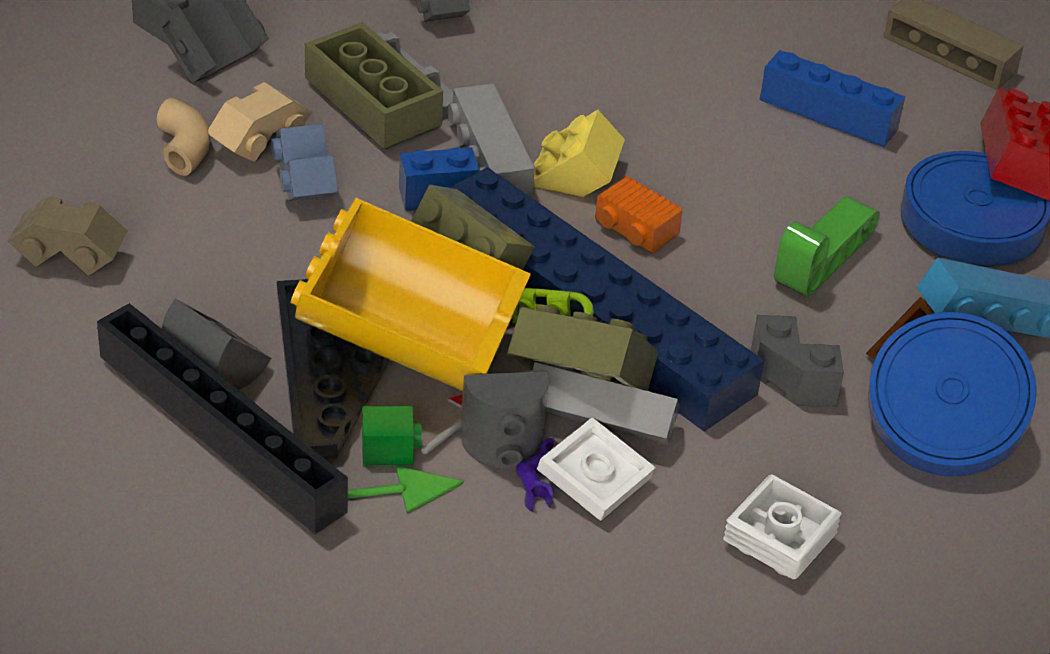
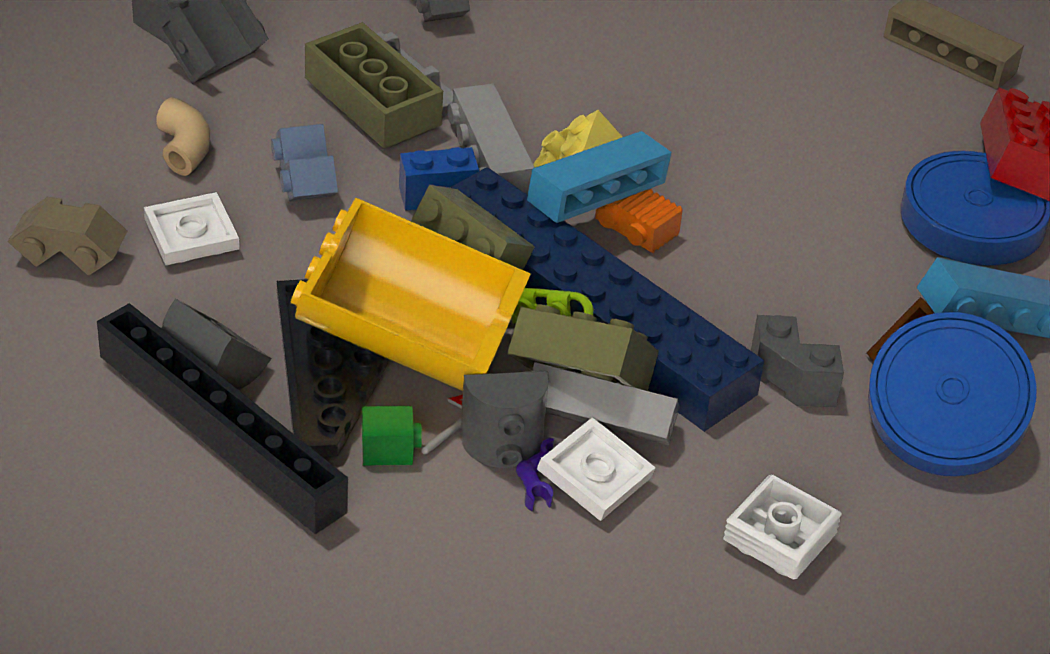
(191, 228): none -> white plate
(250, 122): tan brick -> none
(416, 488): bright green piece -> none
(598, 176): none -> dark azure brick
(814, 254): bright green beam -> none
(832, 98): blue brick -> none

